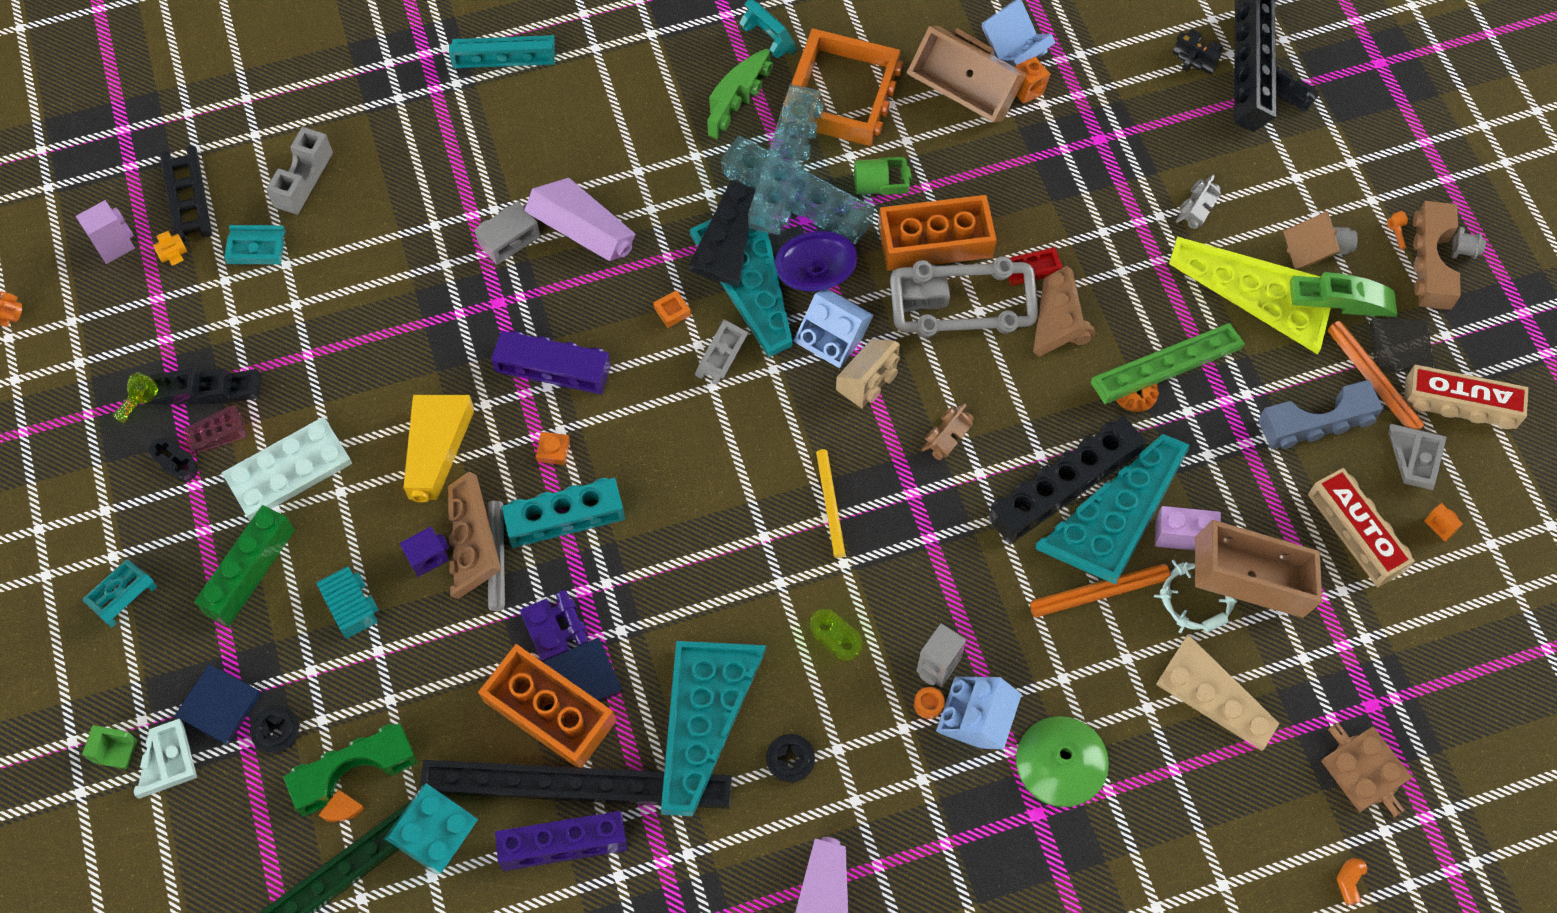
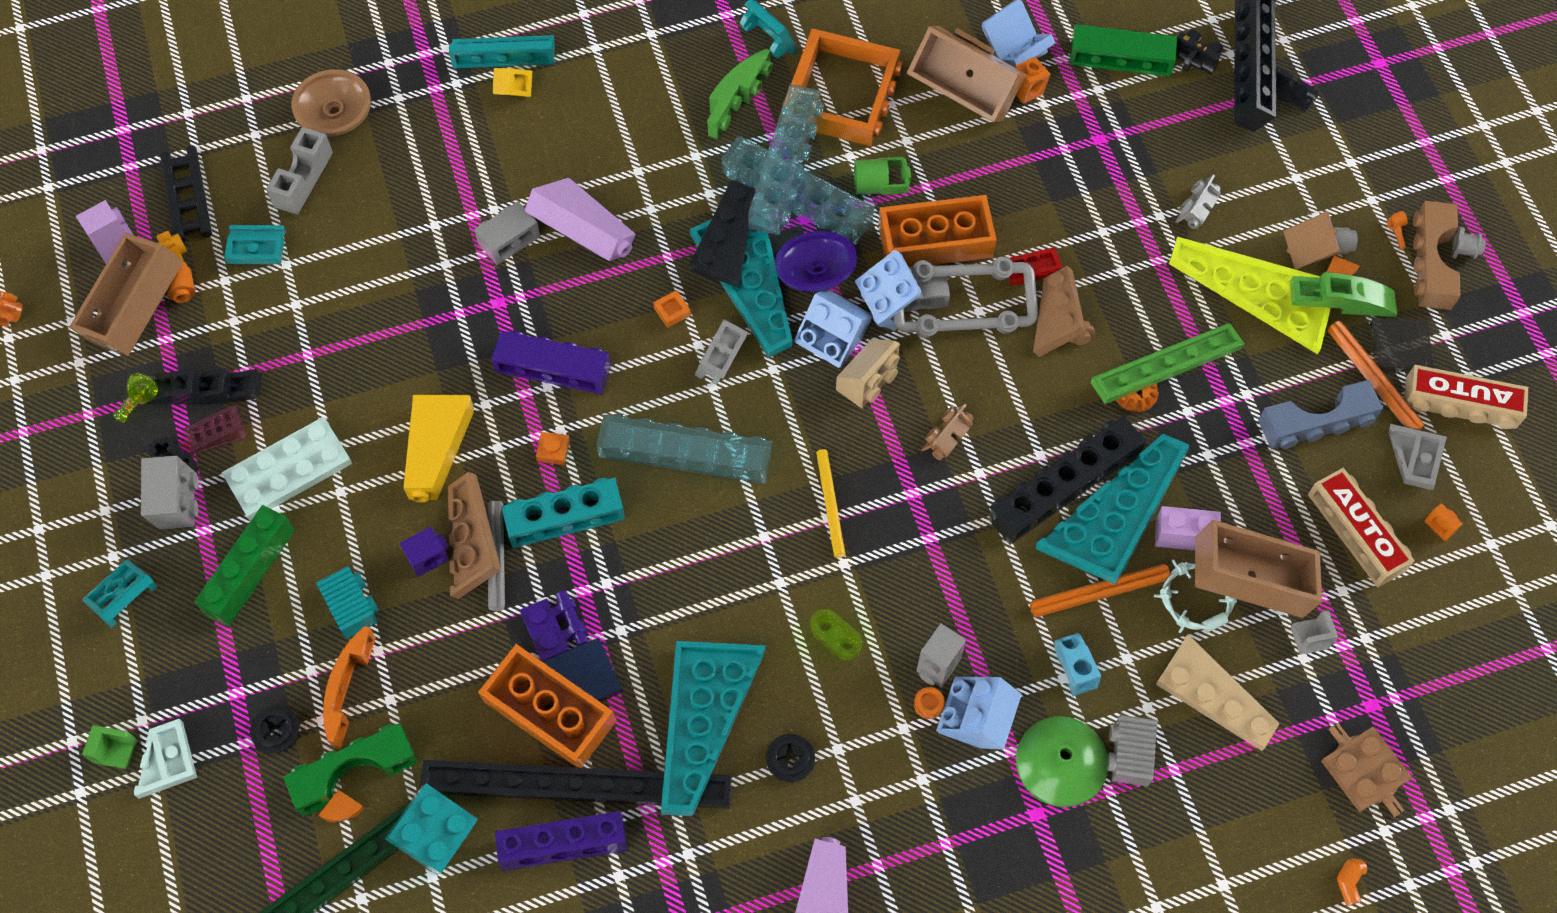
(126, 294): none -> medium nougat piece
(168, 492): none -> light grey brick
(182, 285): none -> orange brick
(218, 704): dark blue tile -> none
(327, 94): none -> medium nougat dish
(356, 651): none -> orange slope
(512, 82): none -> yellow panel
(684, 448): none -> clear light blue brick
(888, 288): none -> light blue bracket
(1077, 664): none -> medium azure leg
(1123, 50): none -> green brick
(1133, 750): none -> light grey brick
(1314, 634): none -> light grey panel
(1342, 266): none -> orange tile

